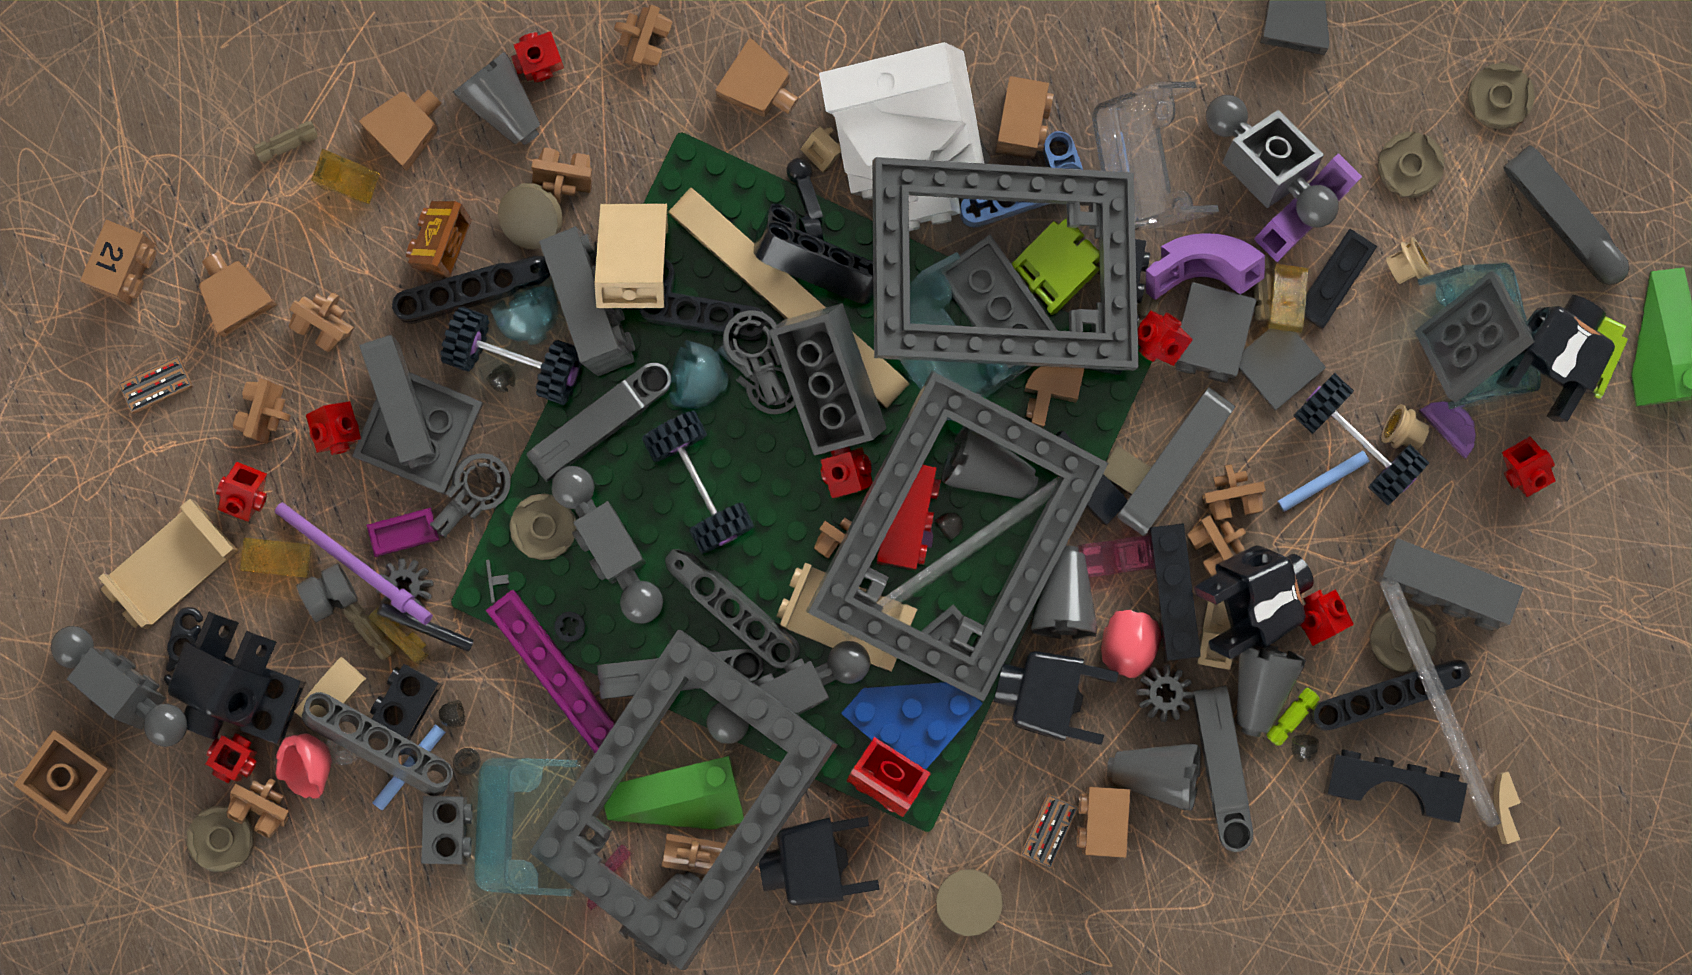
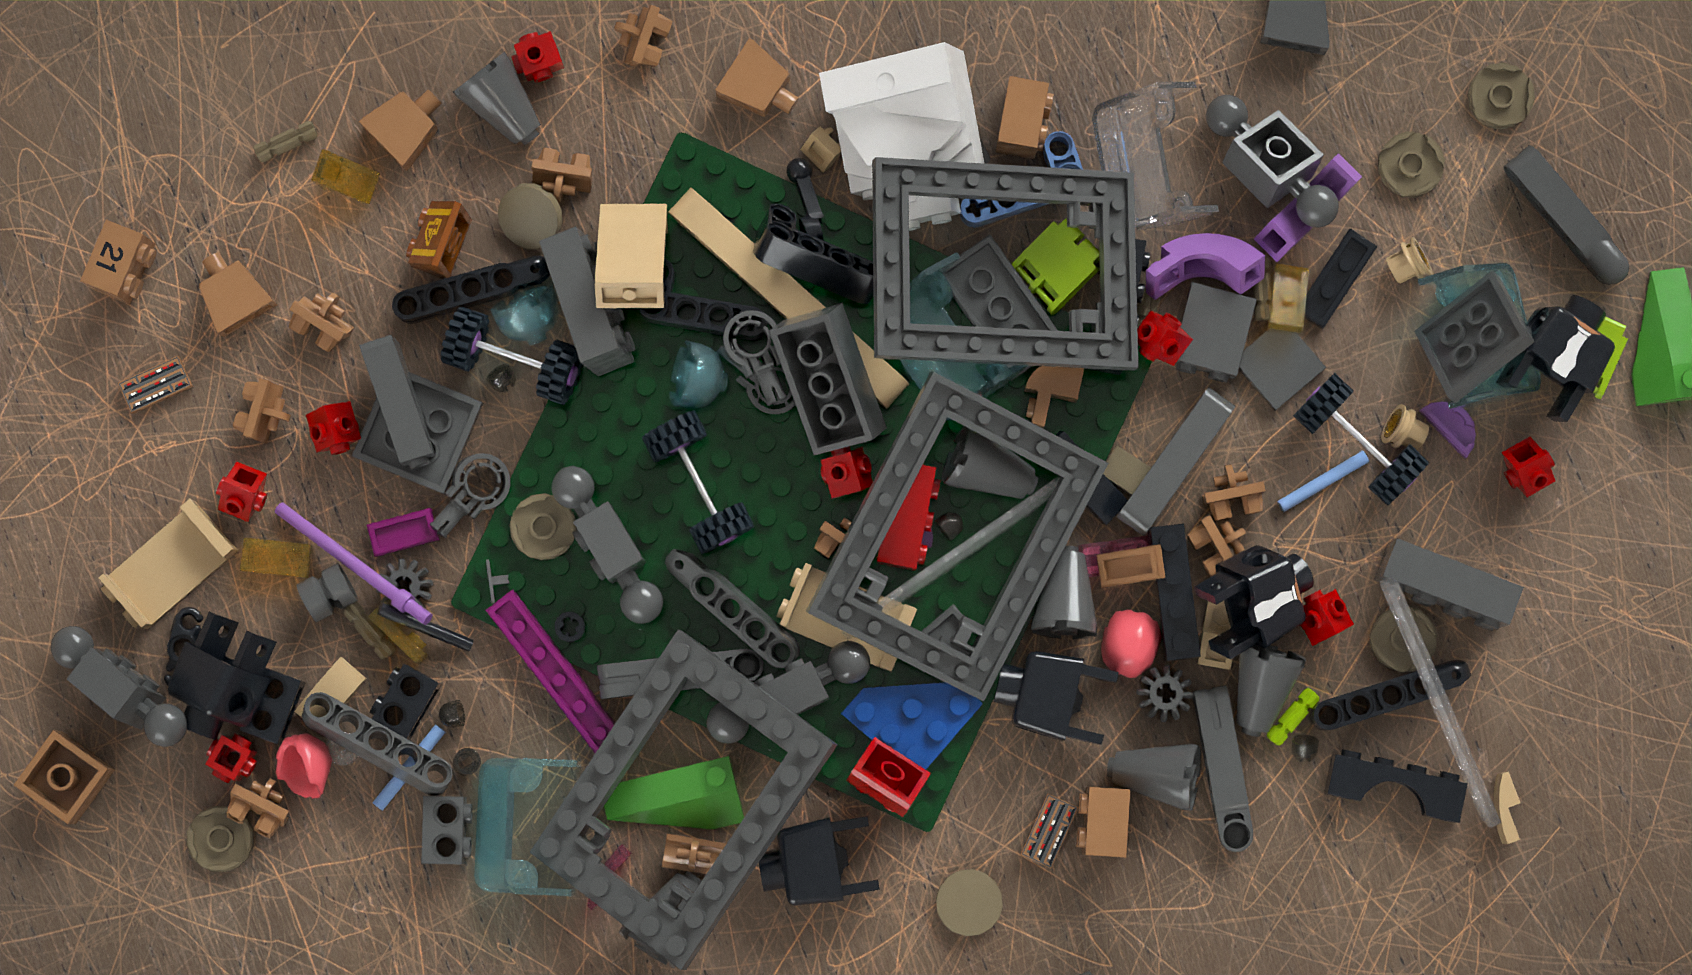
(600, 420): dark grey piece -> none
(1131, 566): none -> medium nougat tile

